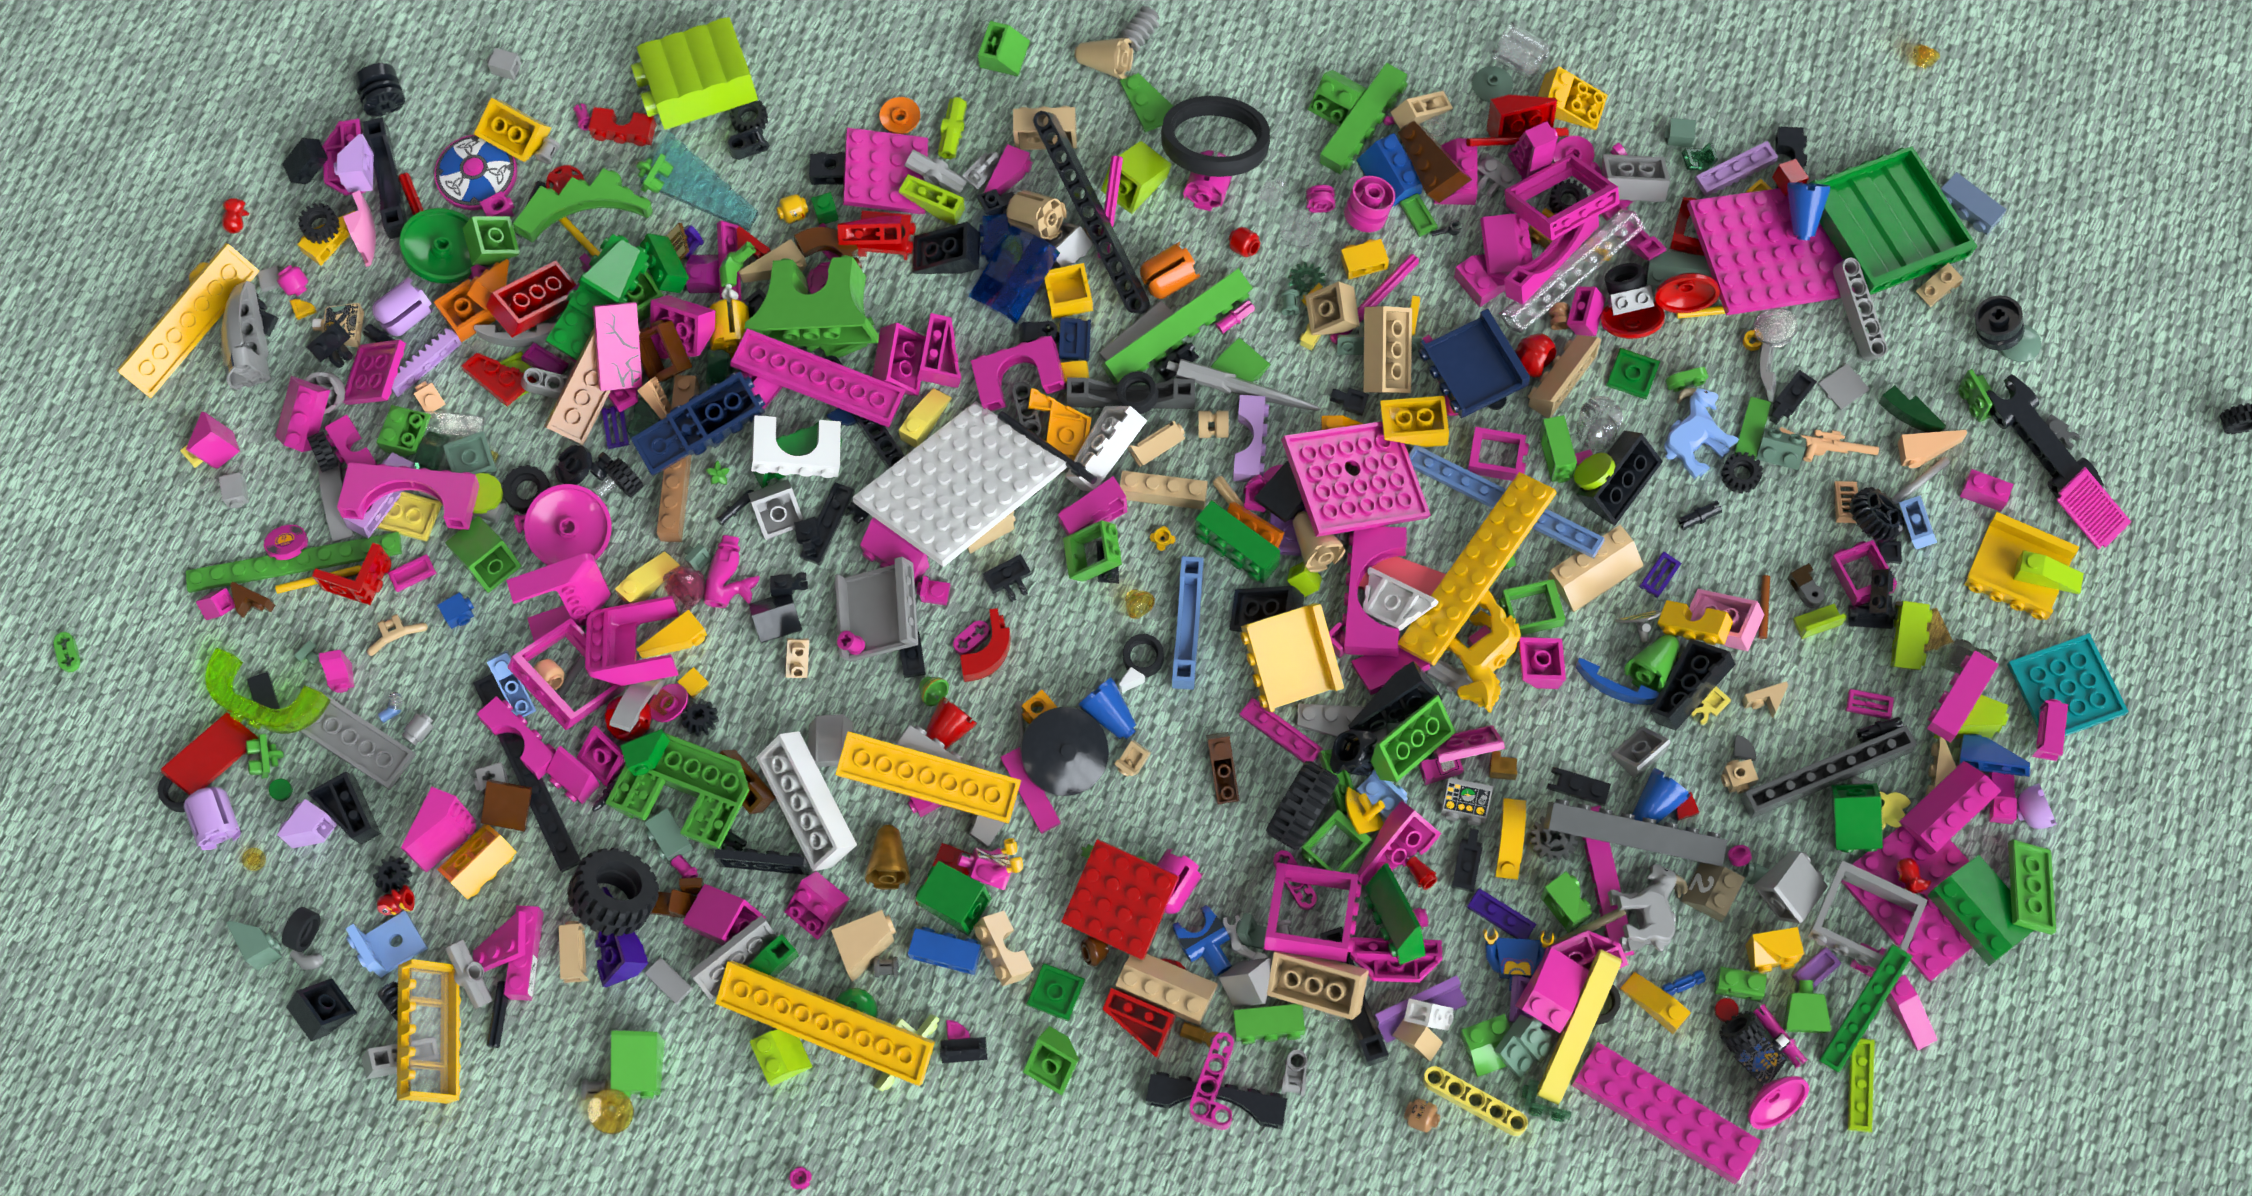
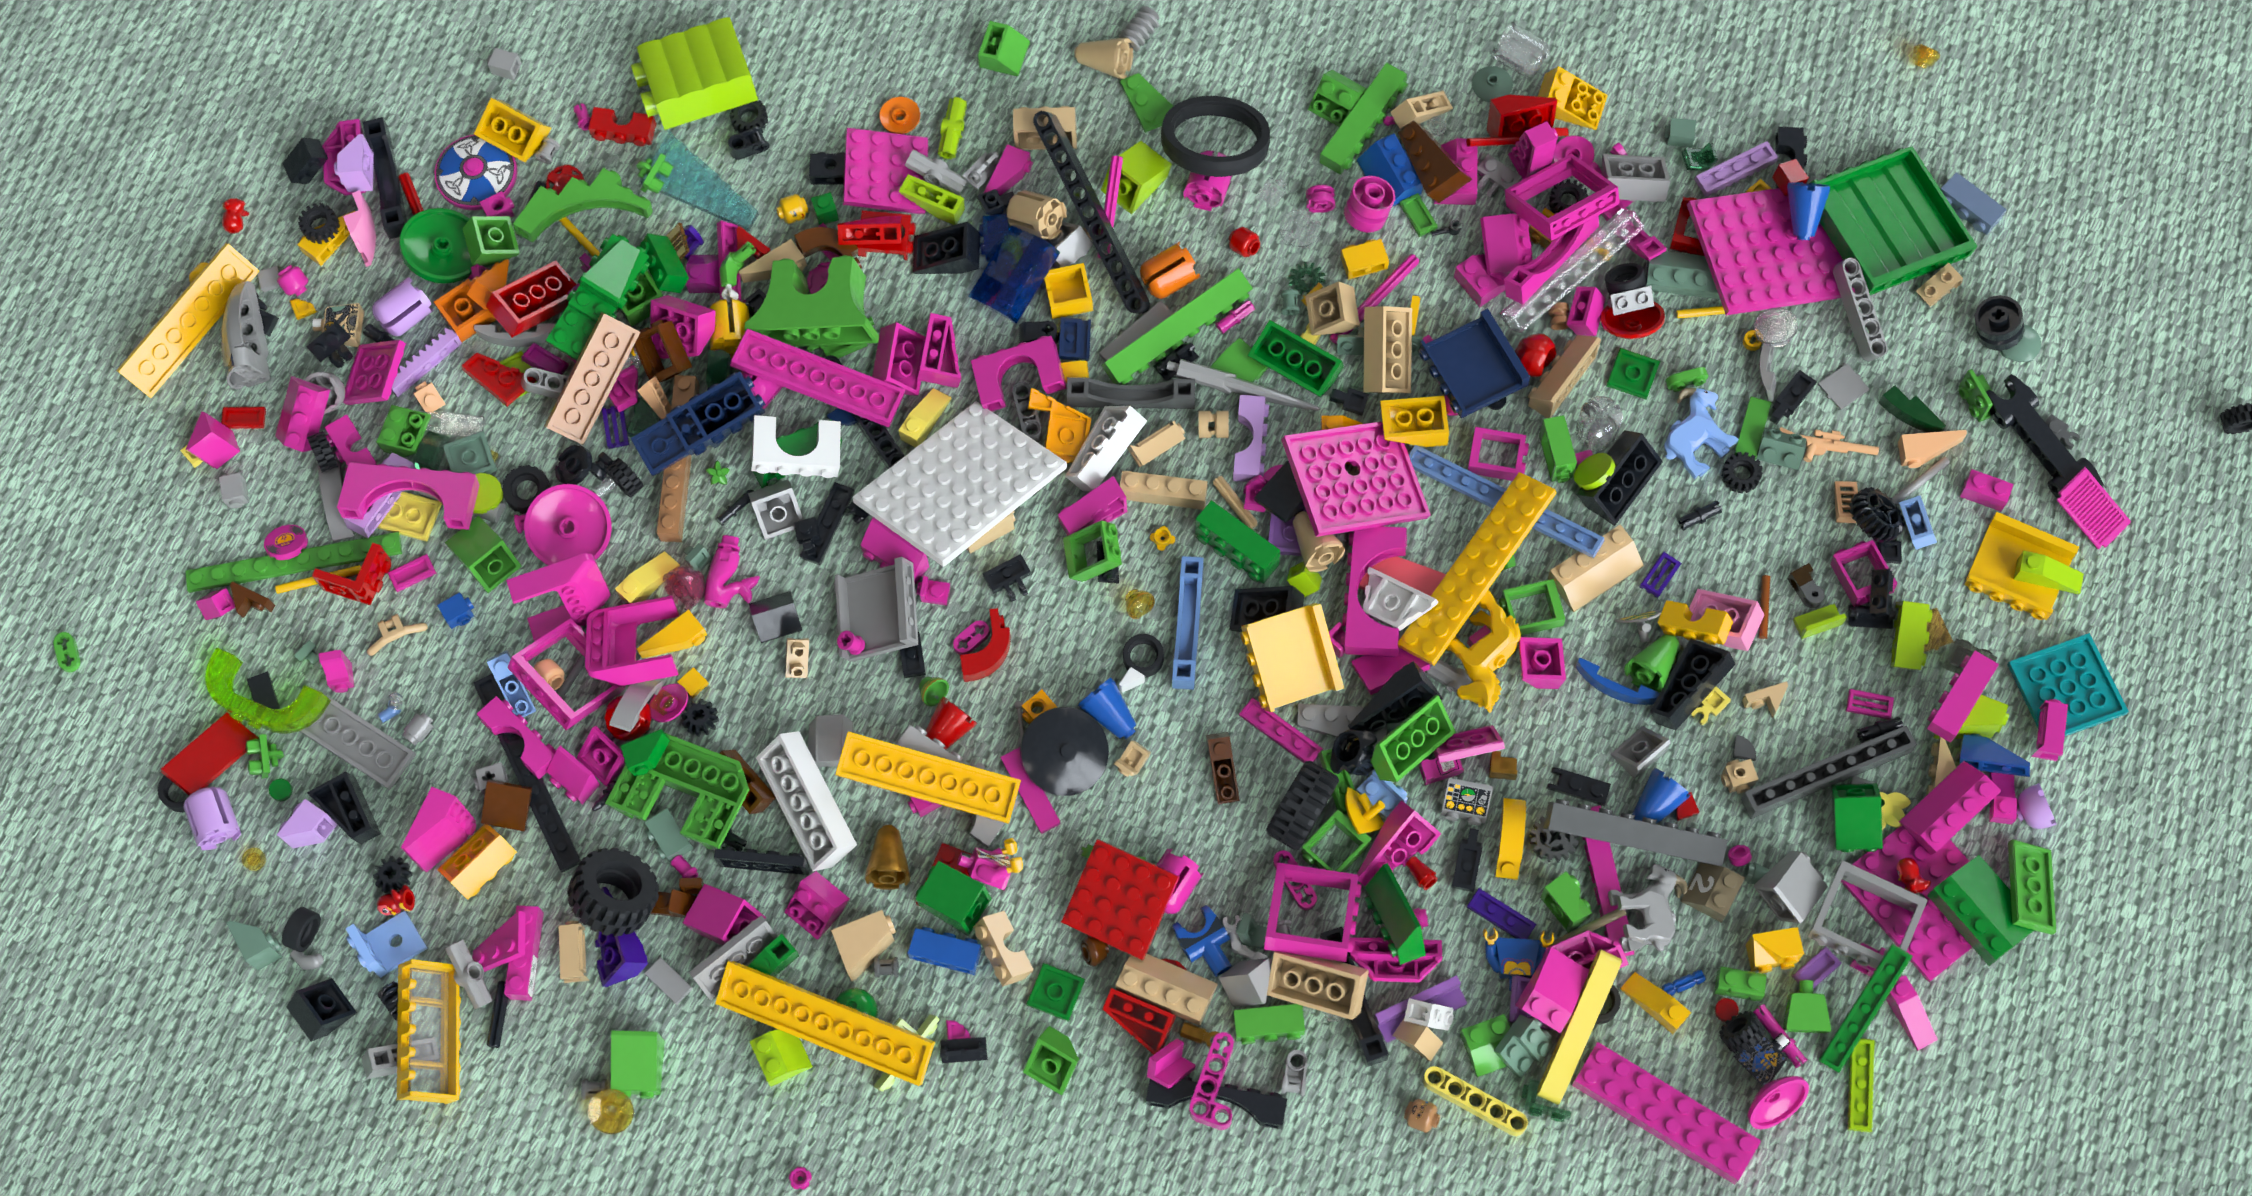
(243, 417): none -> red tile
(379, 89): black wheel -> none
(617, 346): tile -> none
(785, 584): black plate -> none
(1076, 467): black bar -> none
(1138, 377): black tyre -> none
(1168, 1065): none -> dark pink panel
(1257, 524): orange plate -> none
(1296, 359): none -> green slope
(1687, 293): red dish -> none

